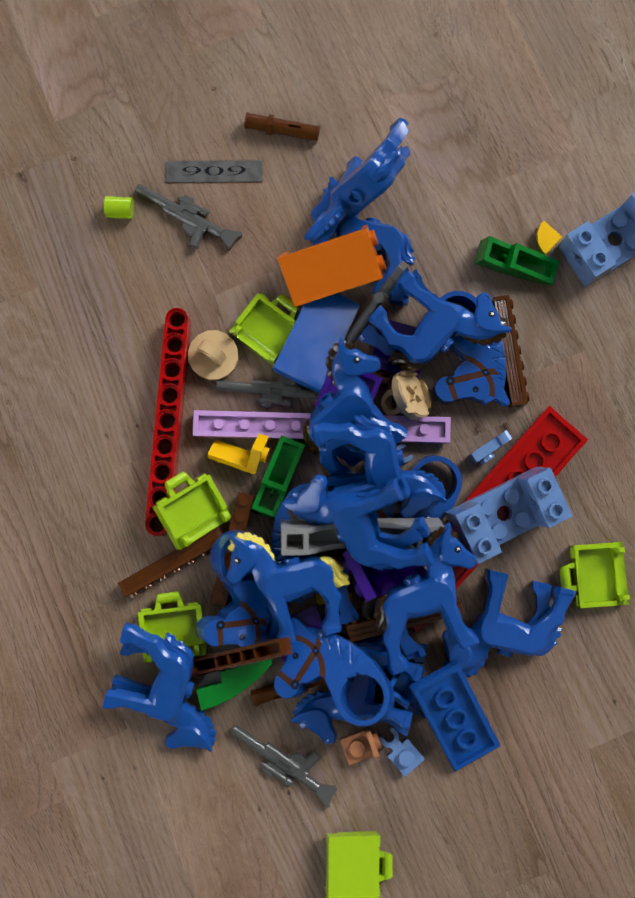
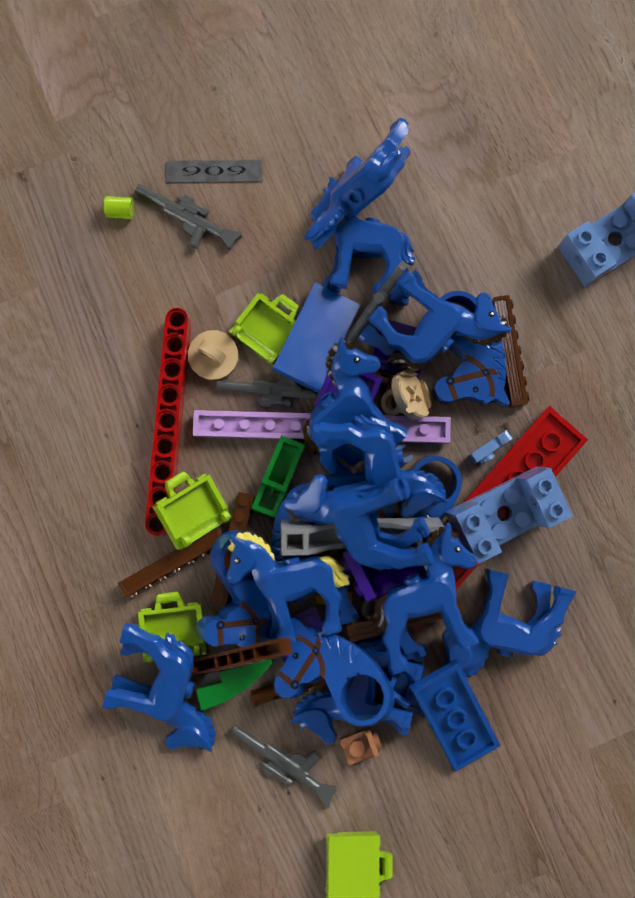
(240, 458): yellow bracket -> none
(280, 126): reddish brown pin -> none
(332, 266): orange panel -> none
(403, 753): medium blue plate -> none
(516, 261): green slope -> none
(546, 238): yellow tile -> none
(597, 575): lime piece -> none

